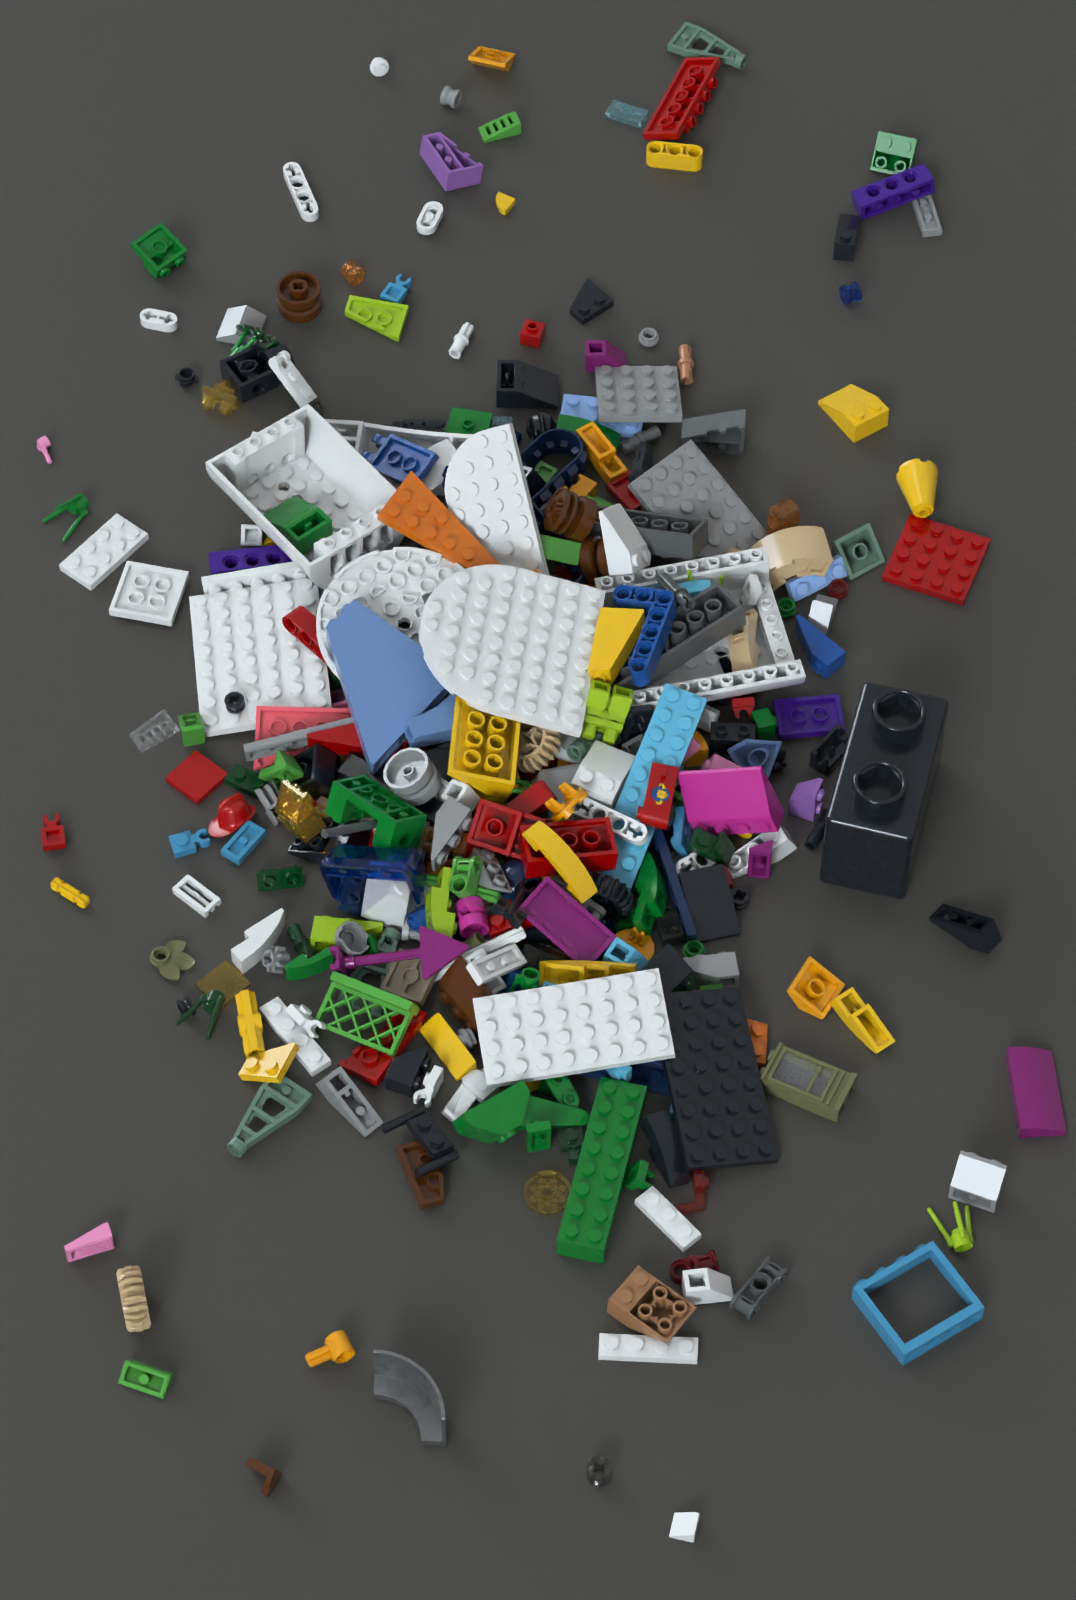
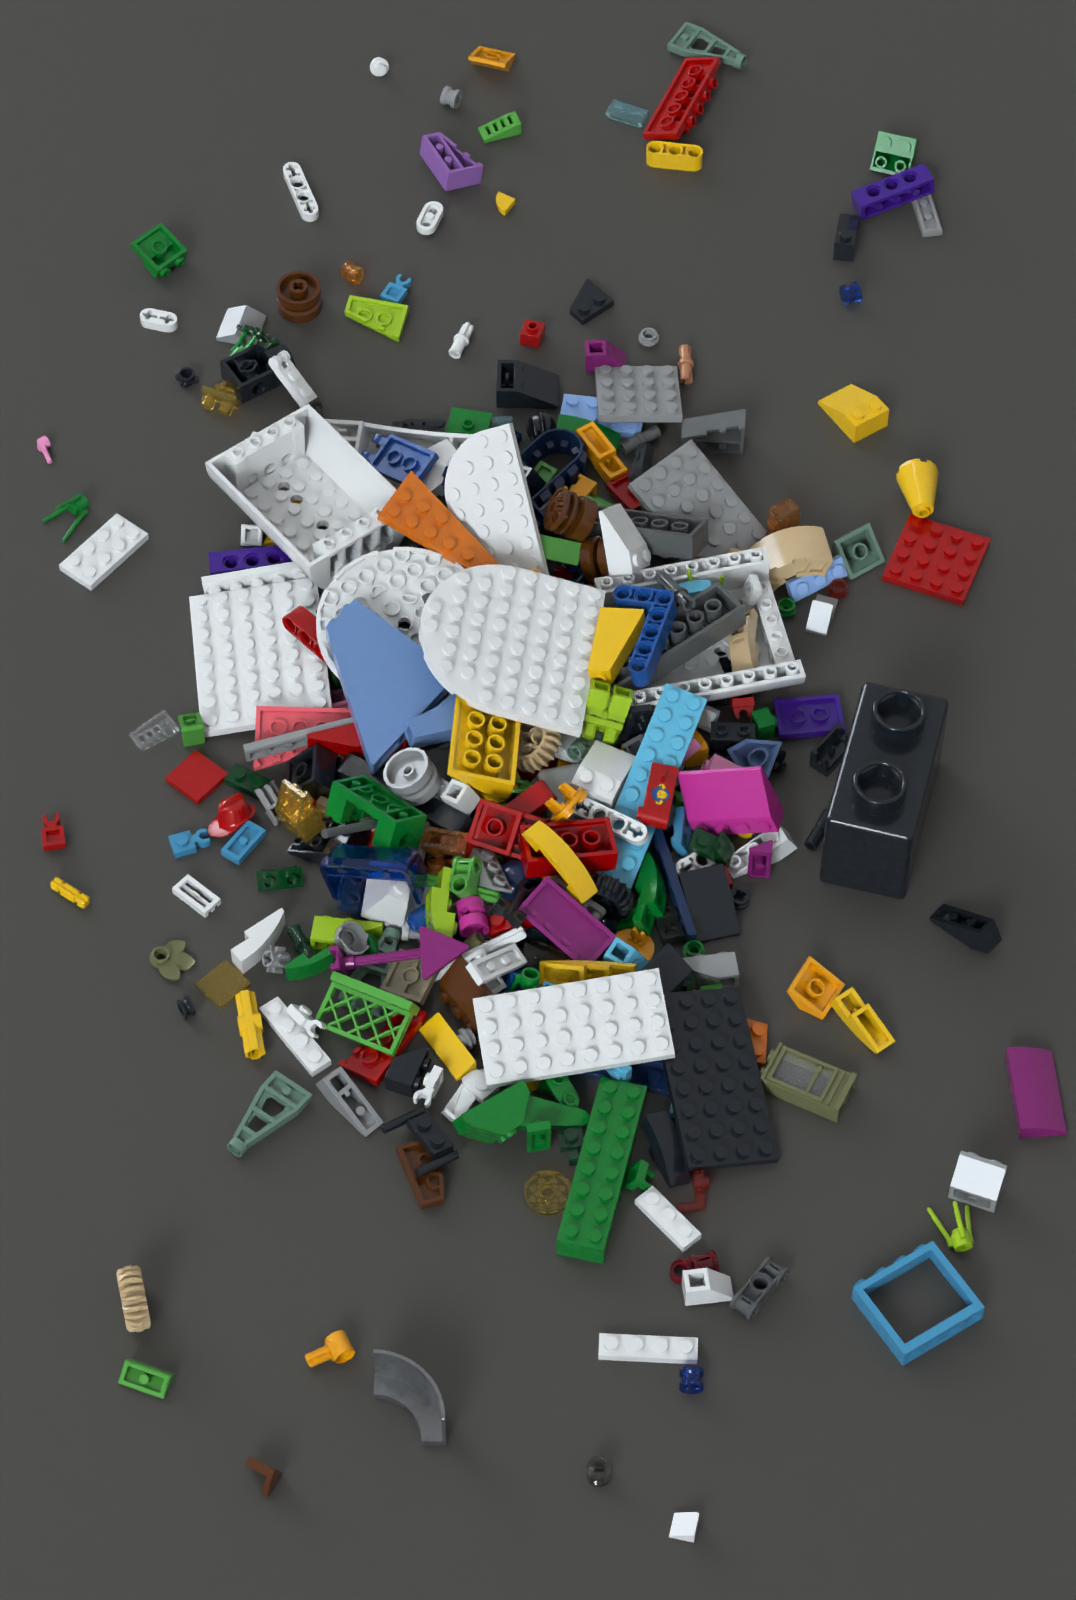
(91, 1243): bright pink slope -> none
(149, 593): white plate -> none
(212, 1004): dark green plant -> none
(237, 708): black bush -> none
(269, 1065): yellow wing -> none
(284, 768): bright green slope -> none
(300, 523): green slope -> none
(449, 825): light grey slope -> none
(649, 1306): medium nougat slope -> none
(691, 1379): none -> clear blue wheel
(807, 799): medium lavender slope -> none
(822, 653): blue slope -> none

